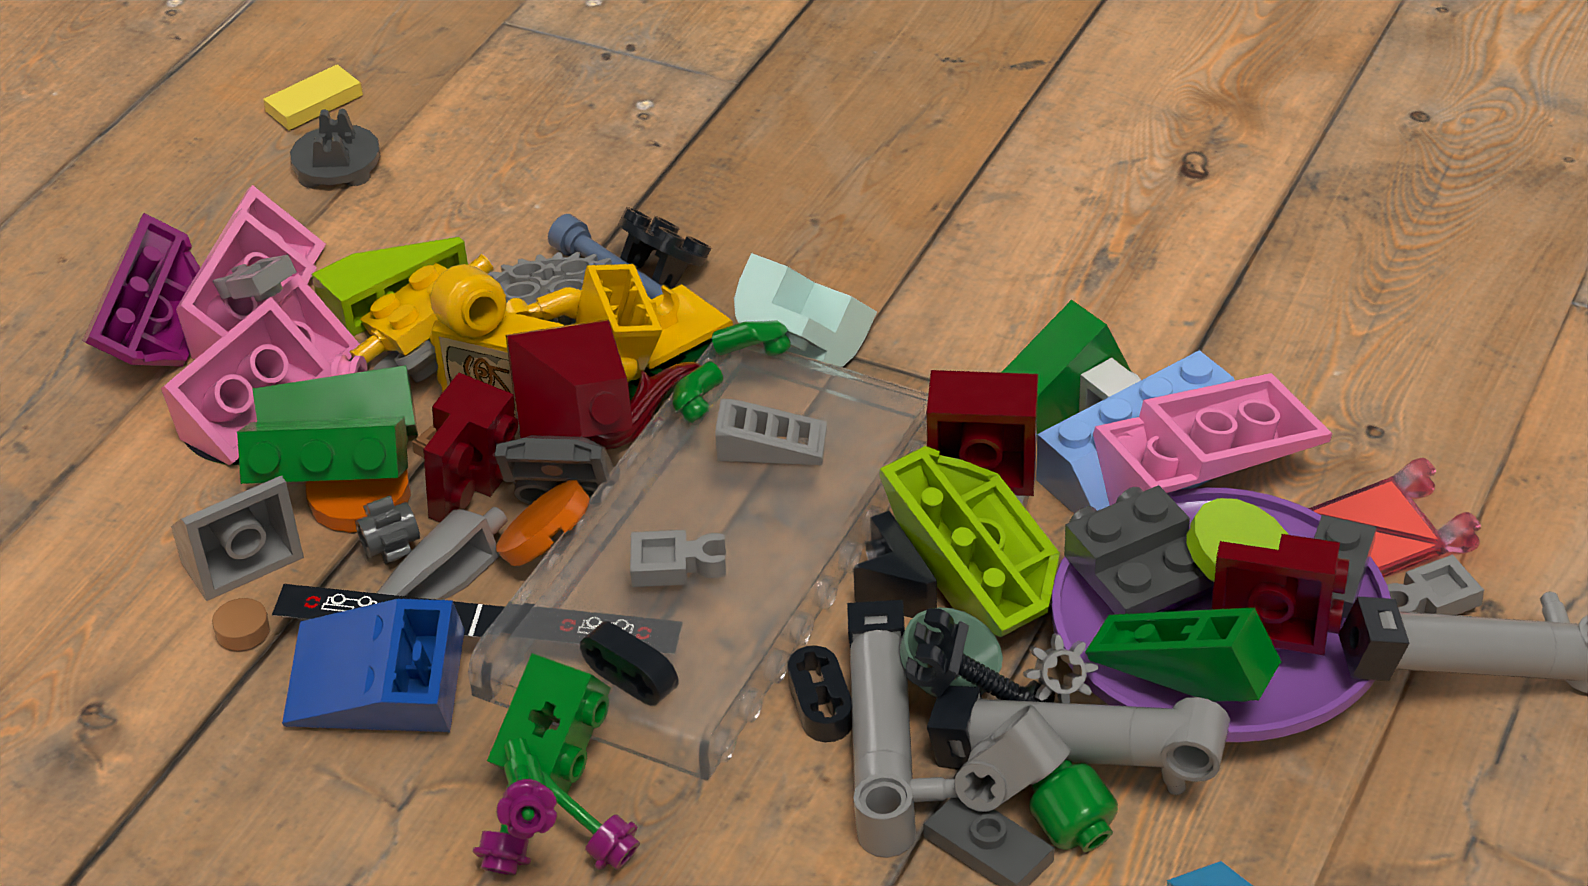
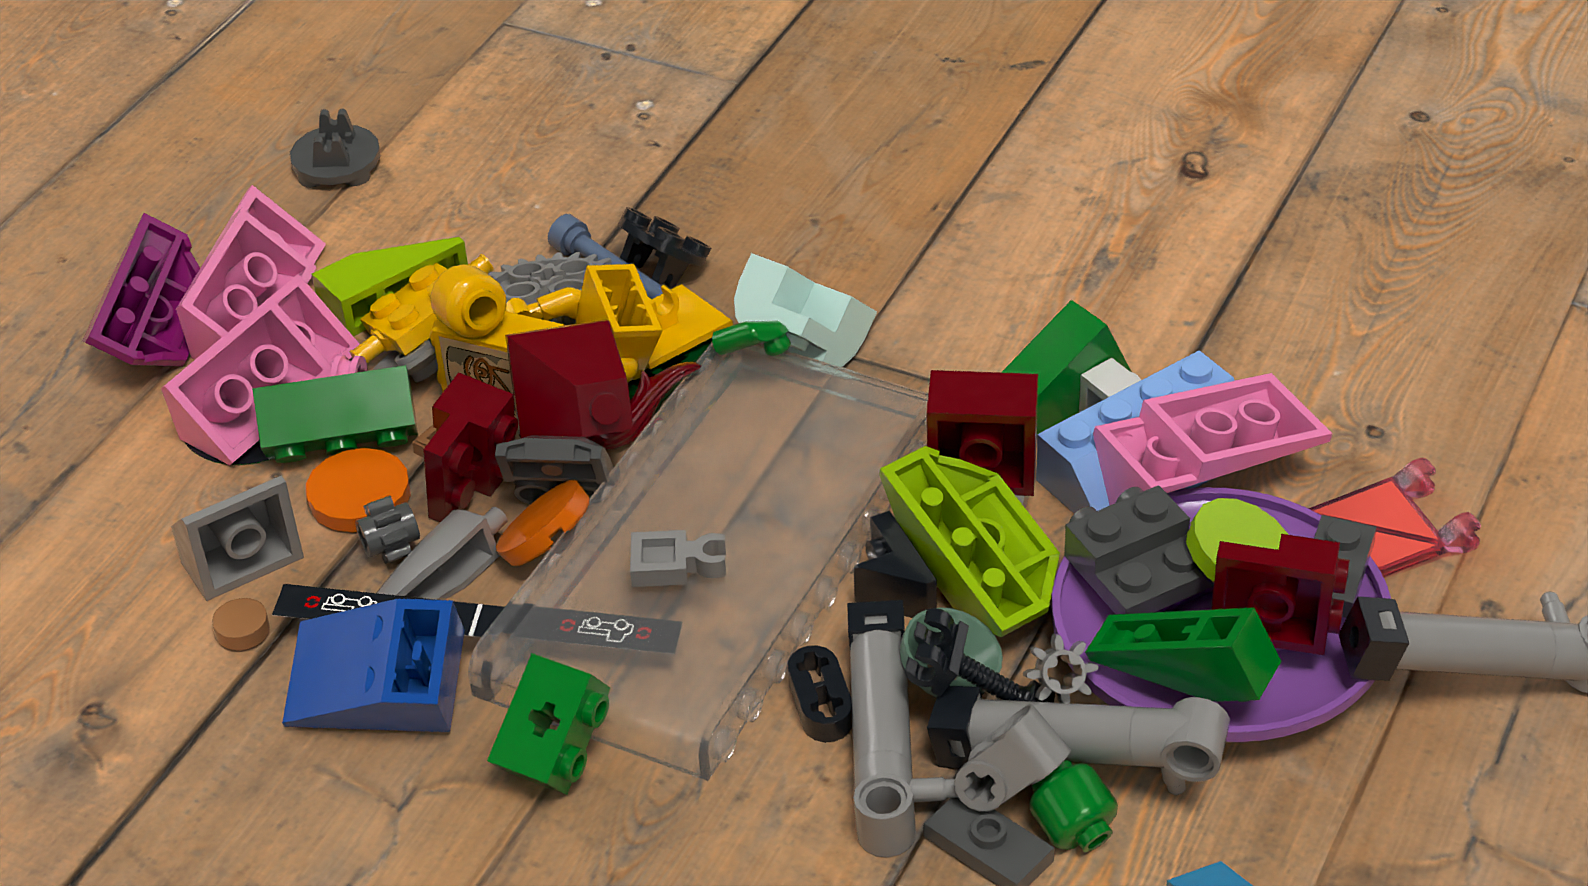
(257, 280): light grey plate -> none
(308, 97): light yellow tile -> none
(323, 449): green brick -> none
(529, 809): magenta plant -> none
(629, 663): black beam -> none
(690, 389): green arm -> none
(751, 431): light grey slope -> none
(1438, 589): light grey plate -> none

